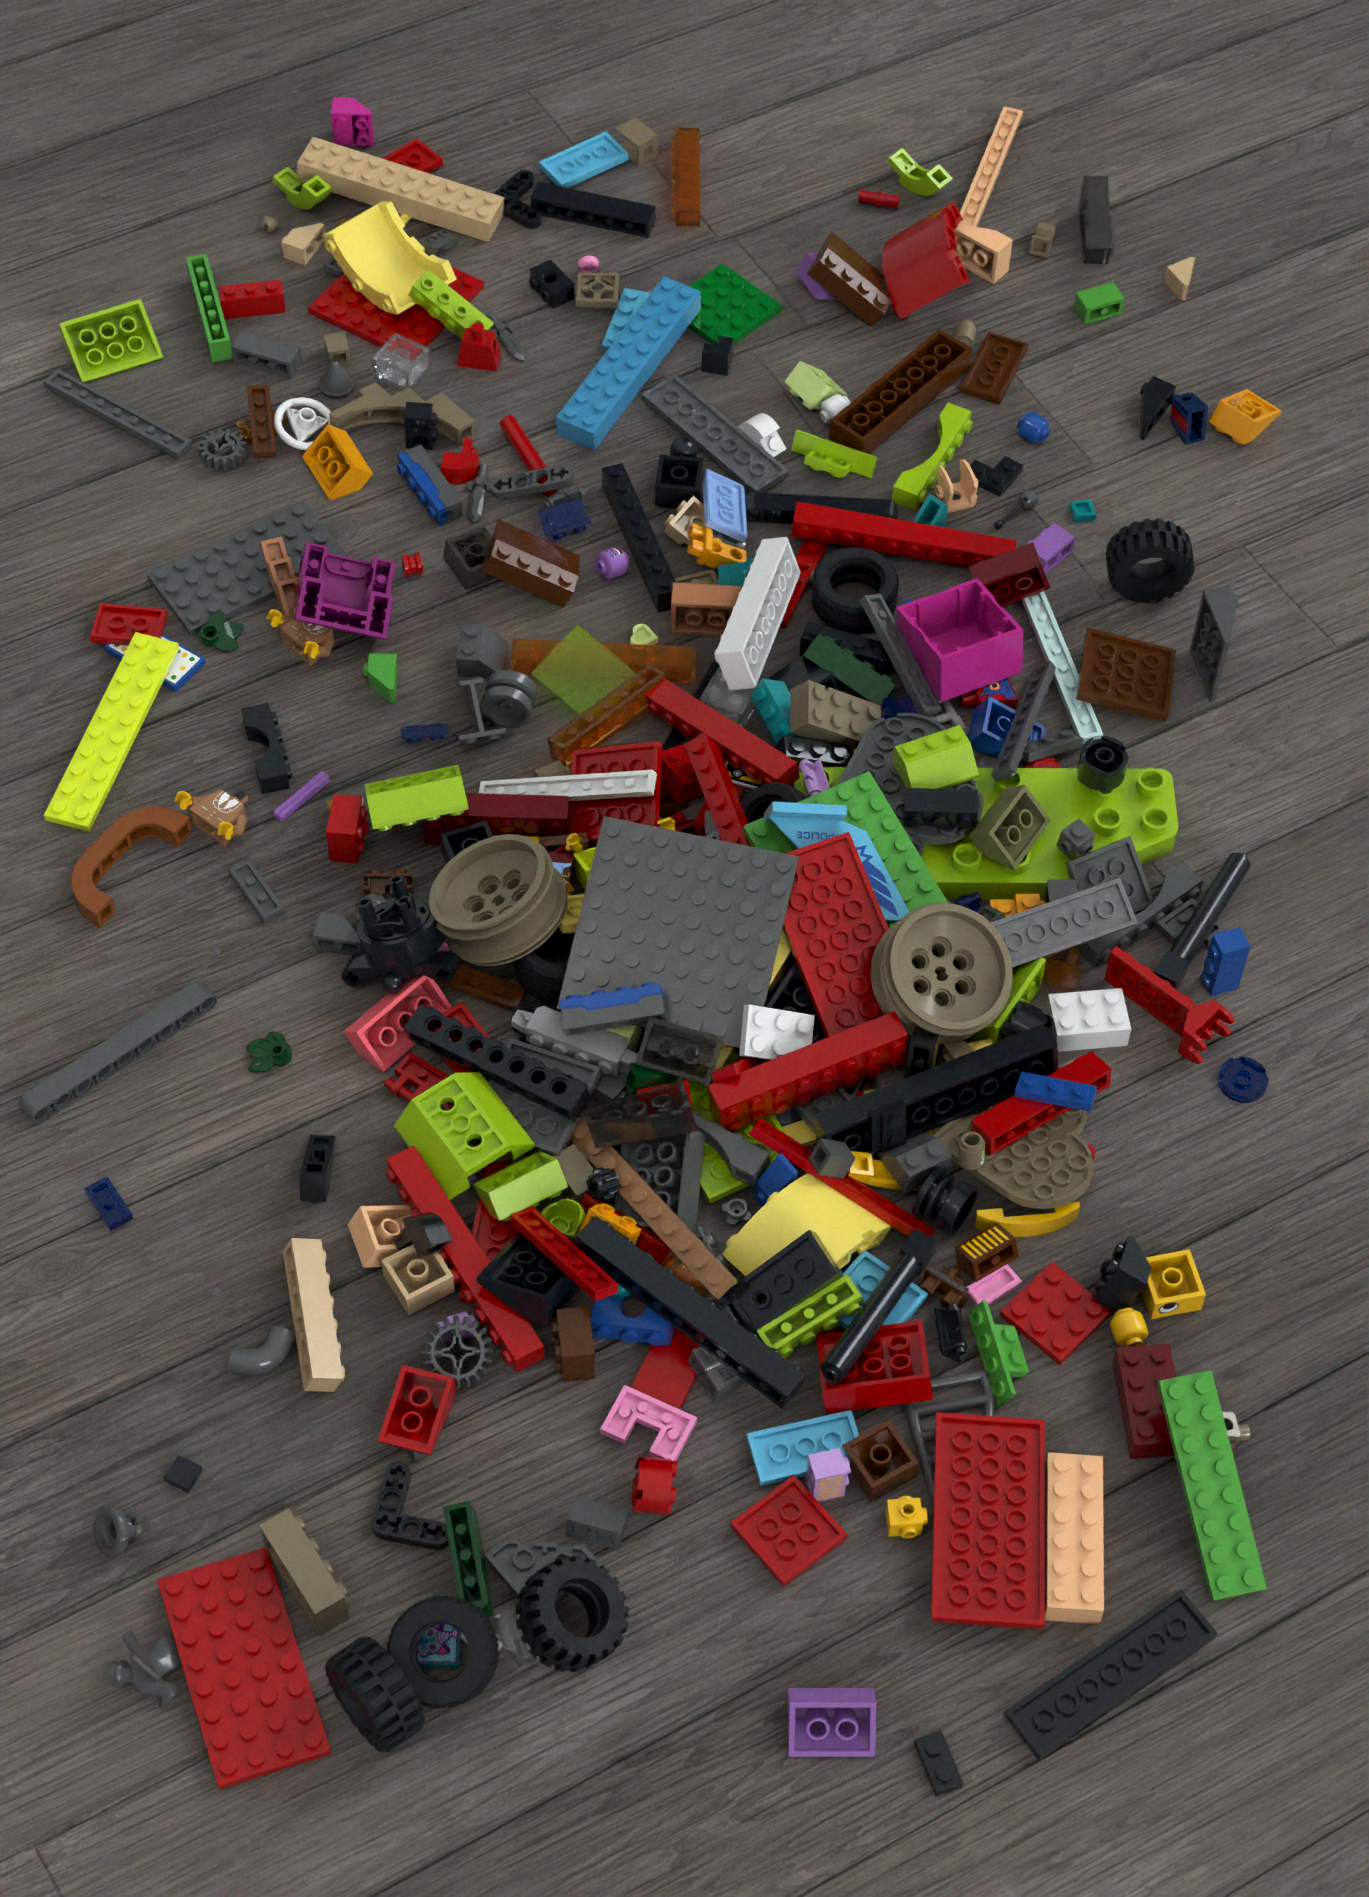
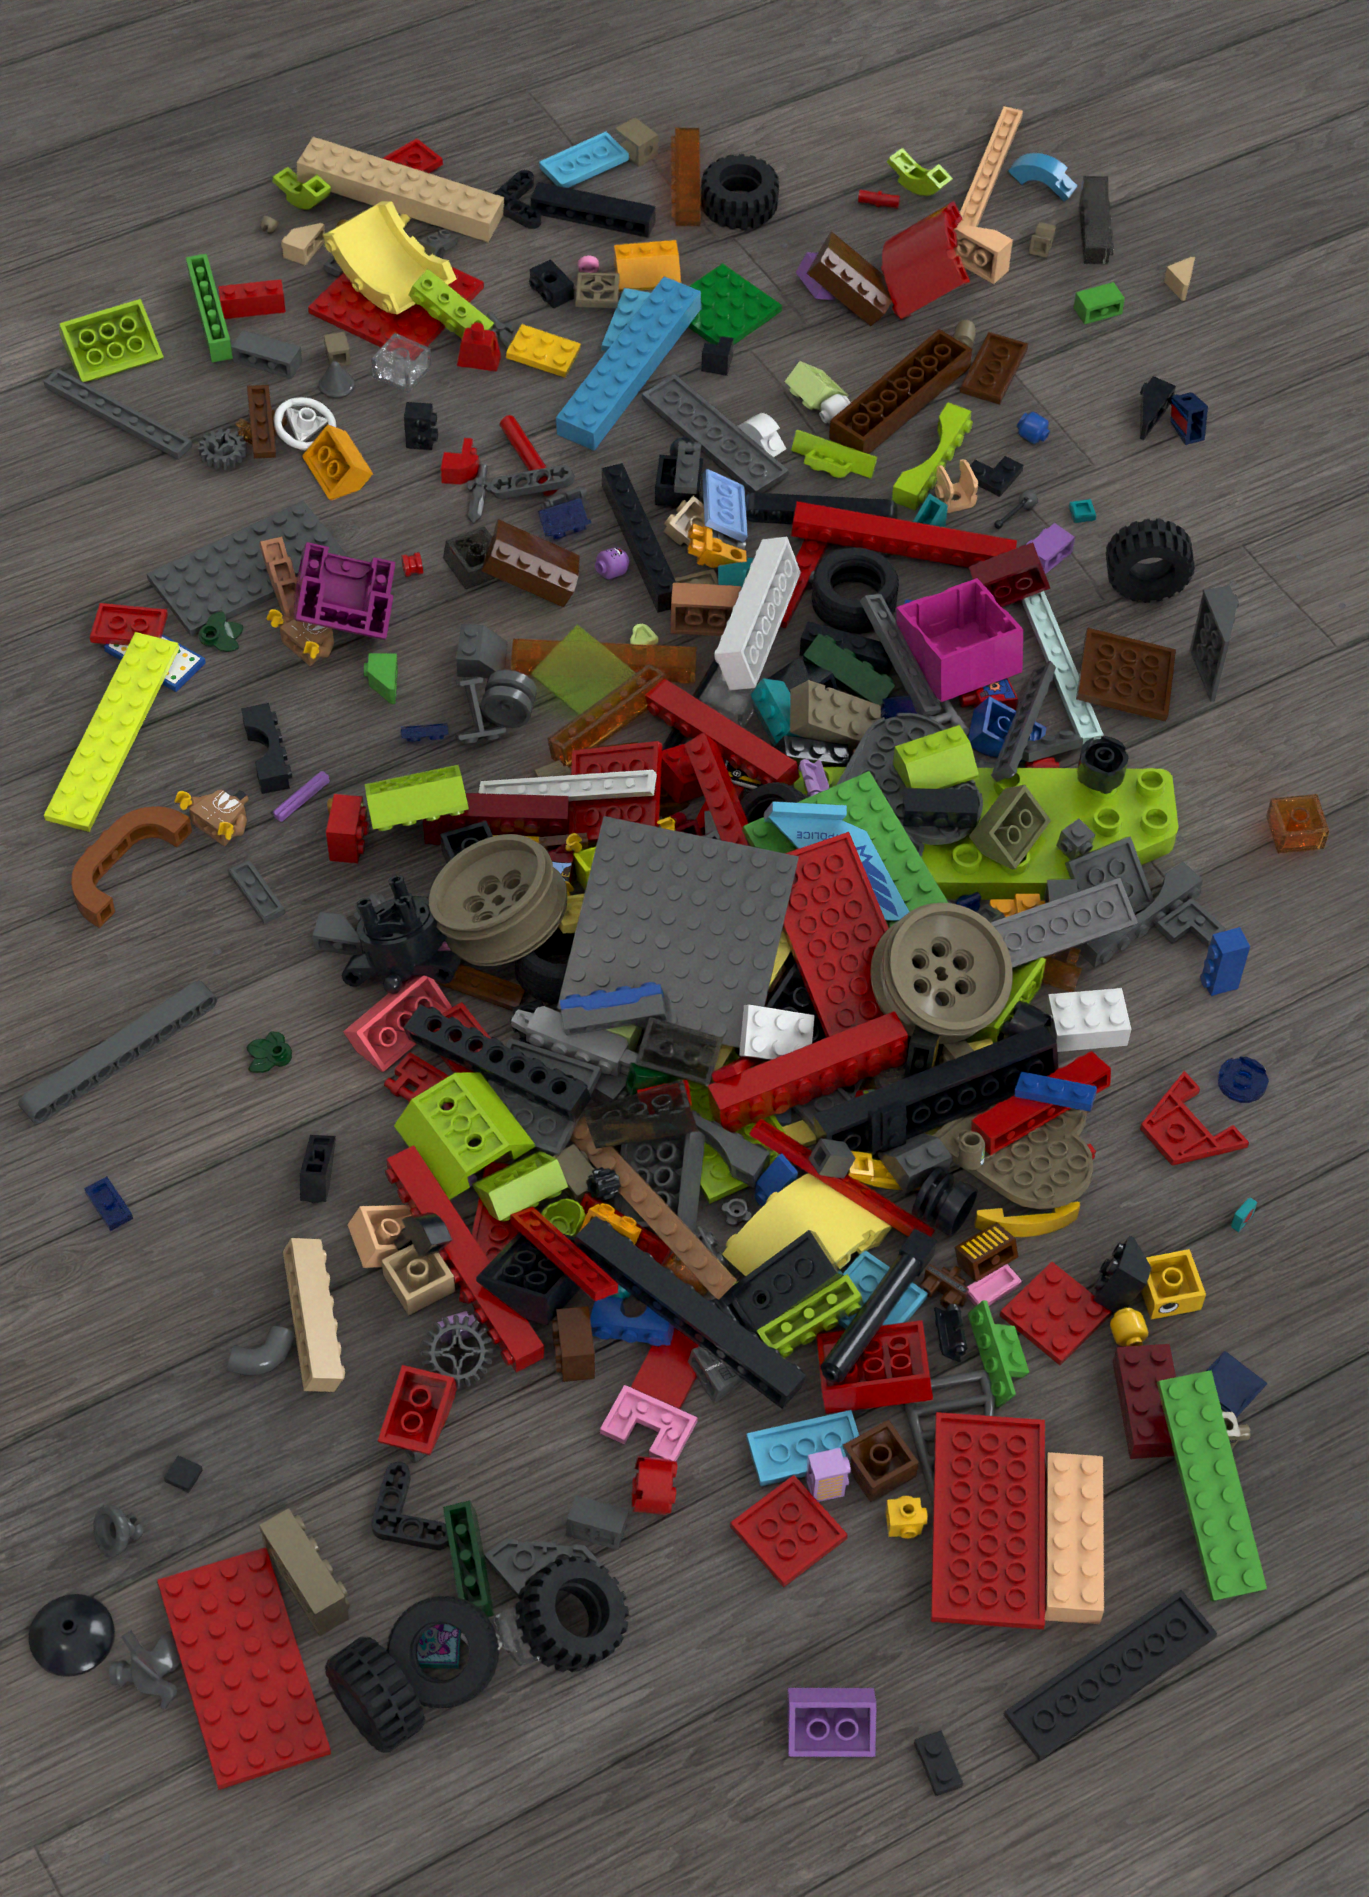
(76, 1649): none -> black dish
(351, 123): dark pink slope -> none
(378, 406): dark tan arch -> none
(378, 881): reddish brown hinge -> none
(429, 485): piece -> none
(543, 350): none -> yellow plate
(646, 263): none -> light orange slope
(687, 468): none -> dark grey plate
(739, 209): none -> black tyre
(1044, 169): none -> dark azure arch
(1168, 1004): red hinge -> none
(1177, 960): black brick -> none
(1178, 1131): none -> red wing
(1235, 1383): none -> dark blue piece
(1243, 416): light orange slope -> none
(1244, 1214): none -> teal tile
(1297, 823): none -> clear orange brick

